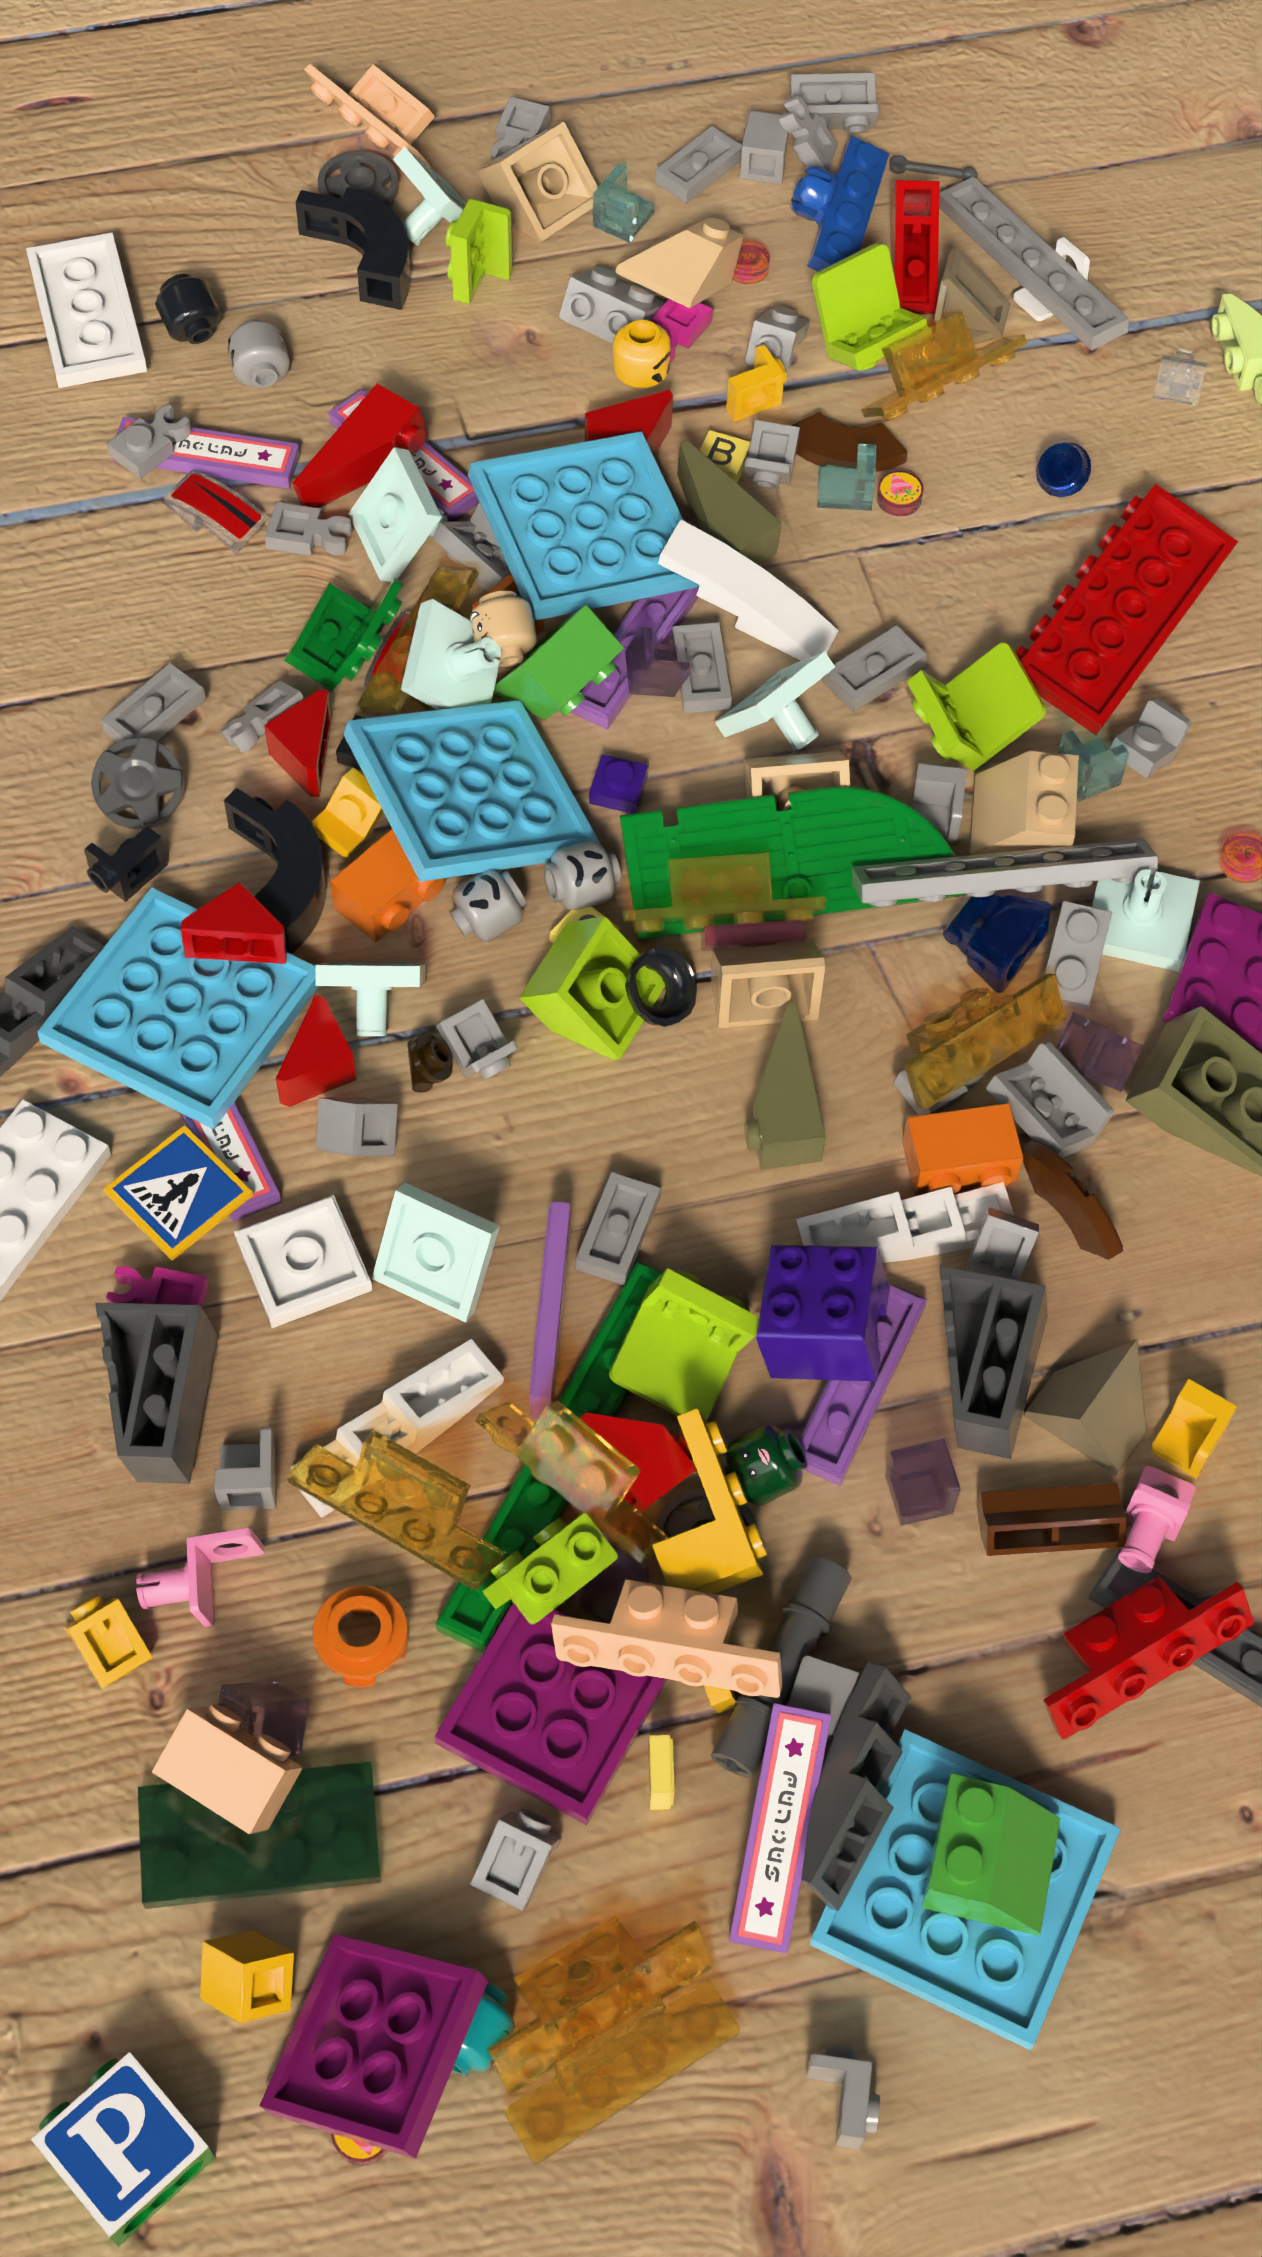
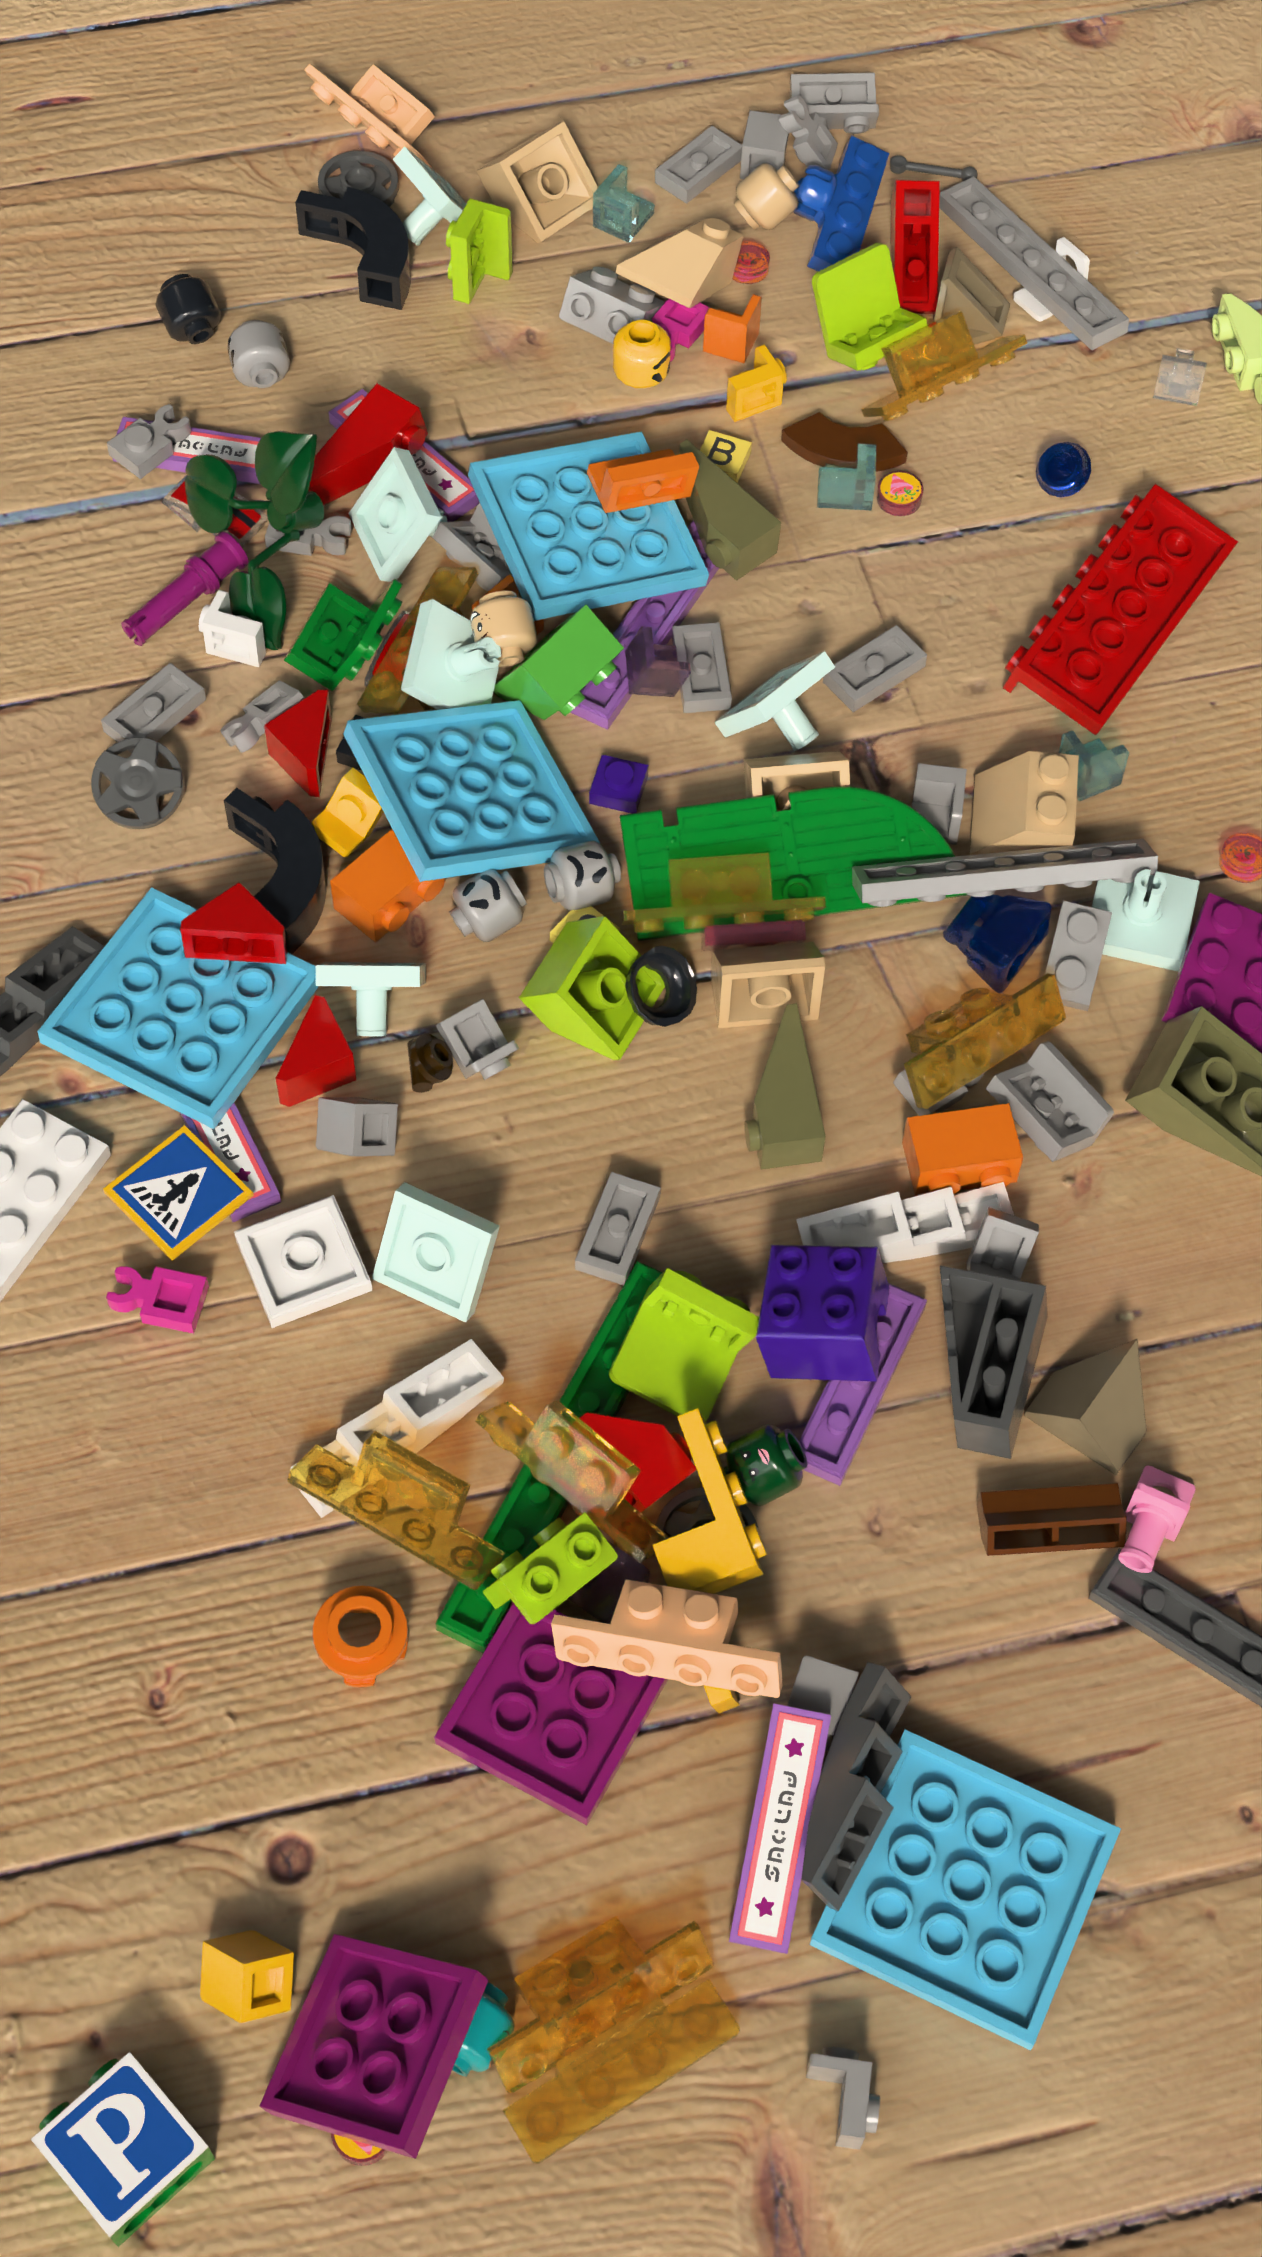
(86, 310): white plate -> none
(106, 1639): yellow bracket -> none
(130, 867): black bracket -> none
(158, 1384): dark grey wedge -> none
(194, 1580): bright pink bracket -> none
(200, 576): none -> magenta pin
(228, 1767): light nougat brick -> none
(231, 635): none -> white bracket
(247, 1475): light grey panel -> none
(268, 1710): panel -> none
(285, 468): none -> dark green plant
(316, 1842): clear green plate -> none
(516, 1857): light grey bracket -> none
(519, 123): light grey plate -> none
(550, 1308): medium lavender tile -> none
(643, 479): none -> orange panel
(647, 414): red slope -> none
(661, 1772): light yellow tile -> none
(731, 333): none -> orange panel
(747, 590): white slope -> none
(767, 196): none -> tan head
(771, 454): light grey bracket -> none
(780, 332): light grey bracket -> none
(804, 1622): dark grey piece -> none
(922, 1481): panel -> none
(978, 708): lime bracket -> none
(991, 1856): bright green slope -> none
(1071, 1200): reddish brown tile -> none
(1098, 1051): panel -> none
(1138, 1646): red bracket -> none
(1154, 738): light grey bracket -> none
(1193, 1428): yellow panel -> none

